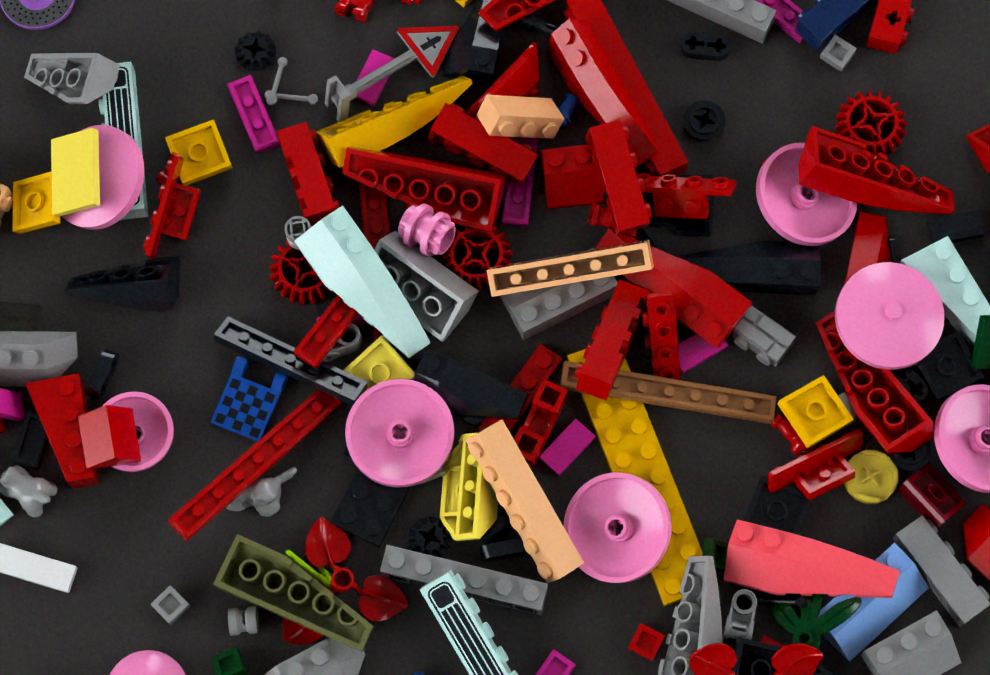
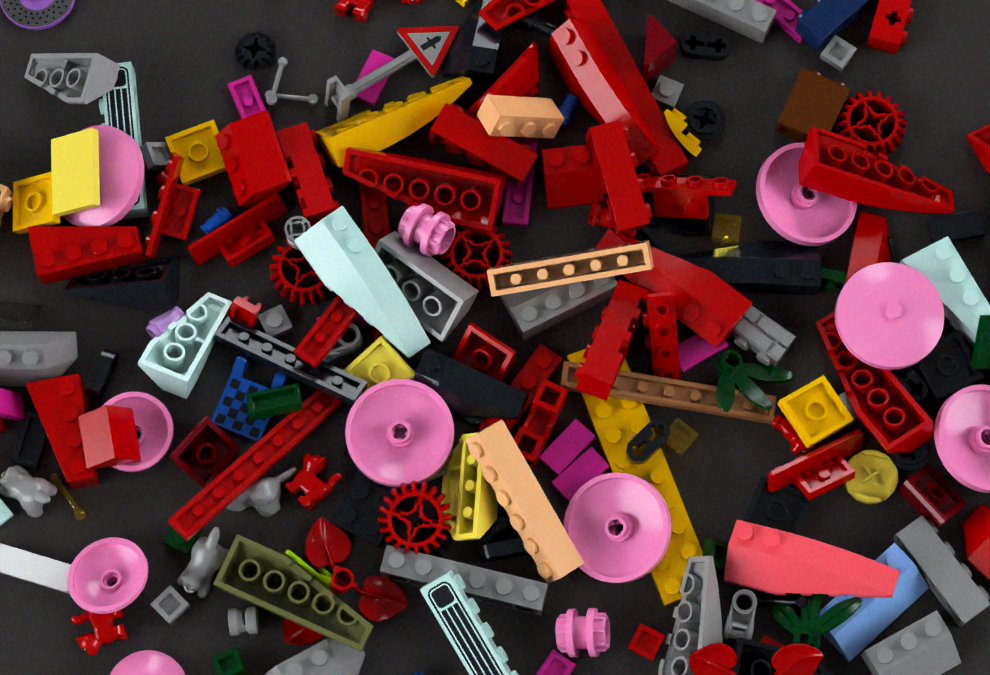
(79, 513): none -> clear yellow hinge
(80, 250): none -> red wedge
(100, 566): none -> bright pink dish
(104, 630): none -> red animal
(156, 155): none -> light grey plate
(160, 323): none -> lavender cone
(177, 542): none -> dark green plate
(181, 352): none -> light aqua wedge
(204, 452): none -> dark red slope
(205, 560): none -> light grey animal
(220, 218): none -> blue pin
(242, 235): none -> red bracket
(245, 311): none -> red tile
(253, 159): none -> red slope
(274, 401): none -> dark green tile
(275, 321): none -> light grey plate
(307, 481): none -> red animal
(427, 521): none -> red gear
(485, 353): none -> red slope
(579, 472): none -> dark pink tile
(583, 632): none -> bright pink piece
(643, 437): none -> black beam
(658, 49): none -> dark red slope
(667, 92): none -> light grey plate
(676, 122): none -> yellow slope
(680, 437): none -> clear yellow plate
(726, 228): none -> clear yellow plate
(740, 374): none -> dark green plant
(811, 103): none -> reddish brown panel
(832, 280): none -> dark green plate

